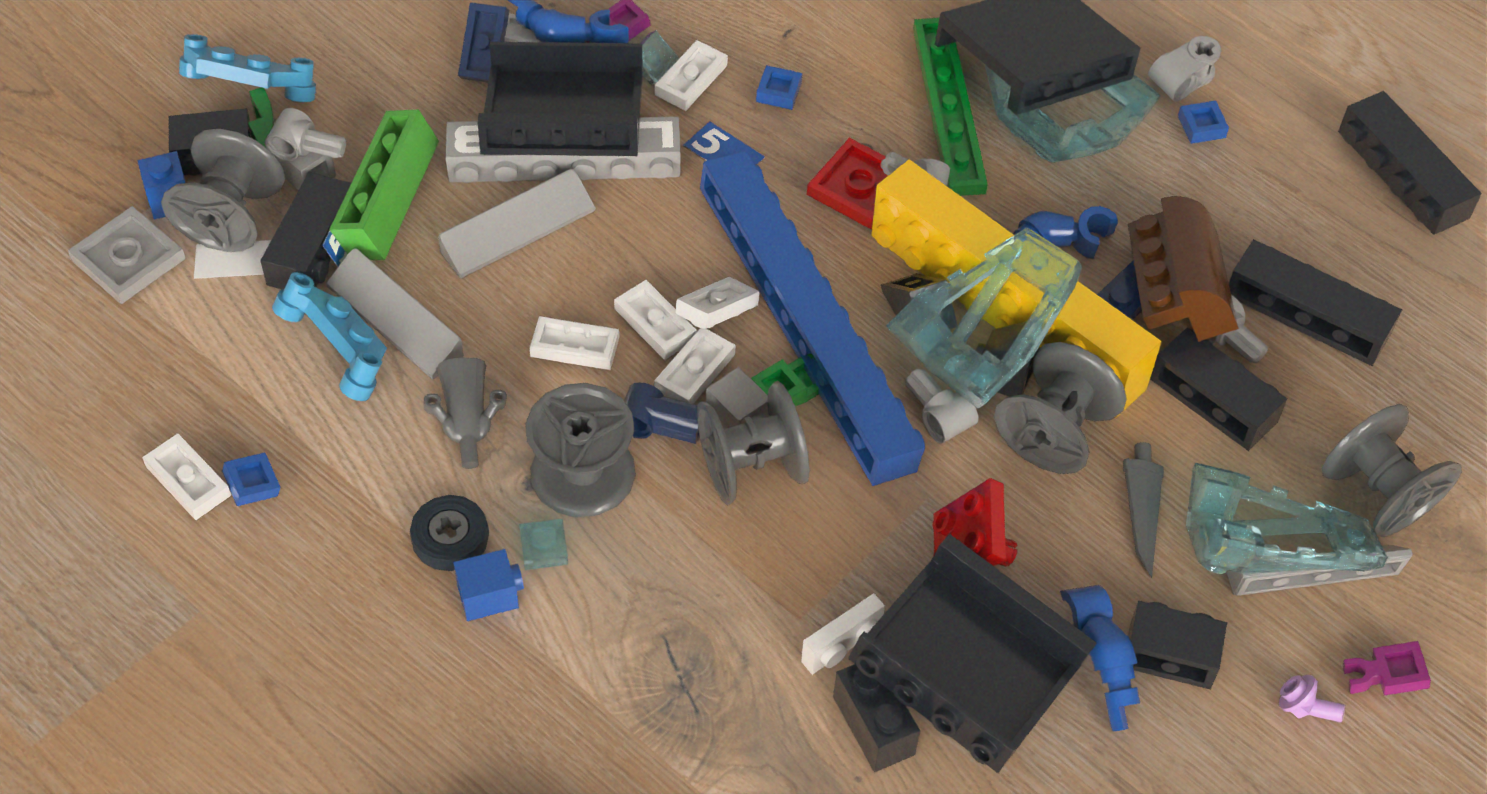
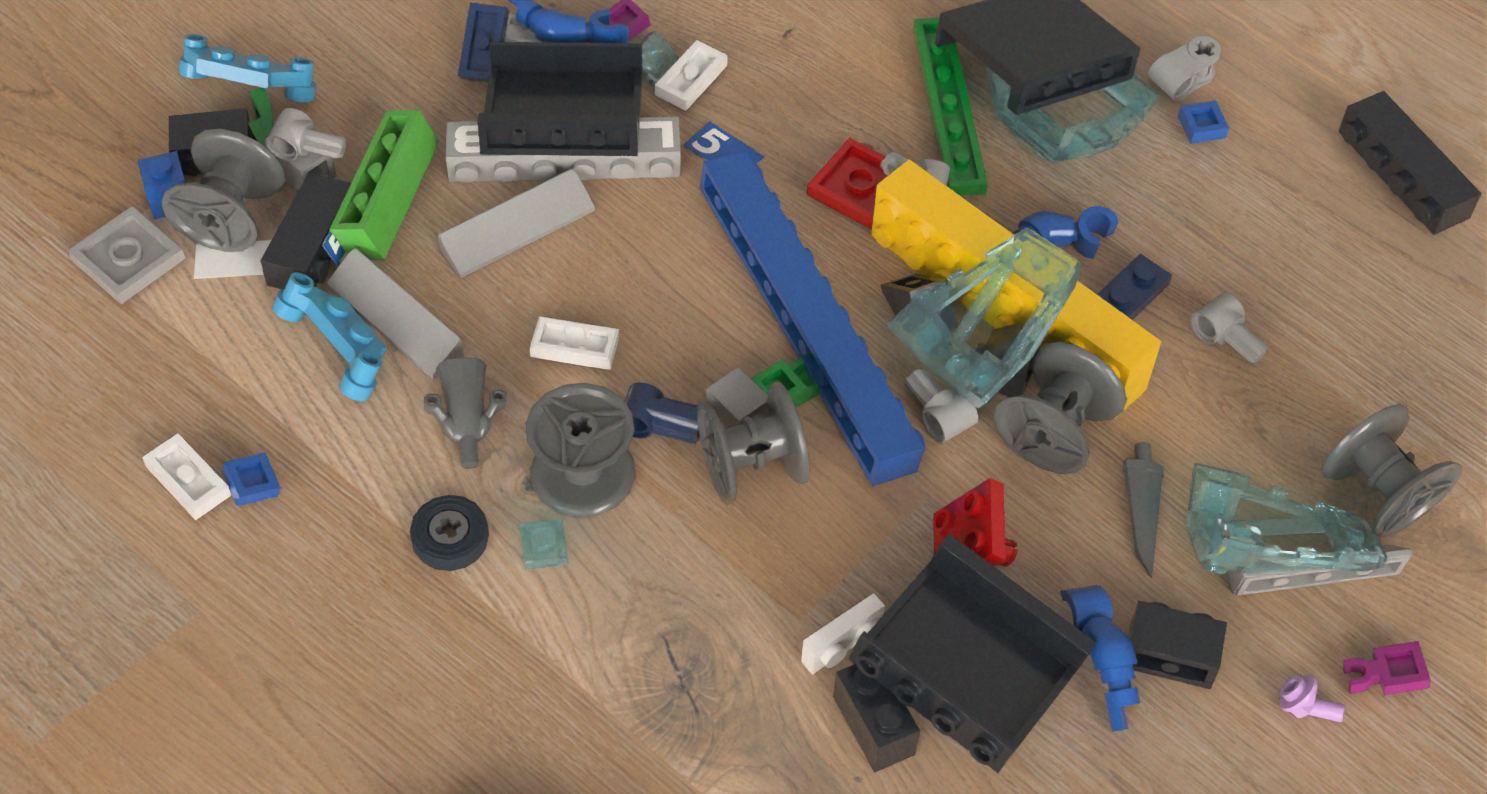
(488, 584): blue brick -> none
(654, 319): white plate -> none
(695, 366): white plate -> none
(717, 302): white plate -> none
(779, 87): blue plate -> none
(1182, 269): reddish brown brick -> none
(1218, 388): black brick -> none
(1313, 302): black brick -> none

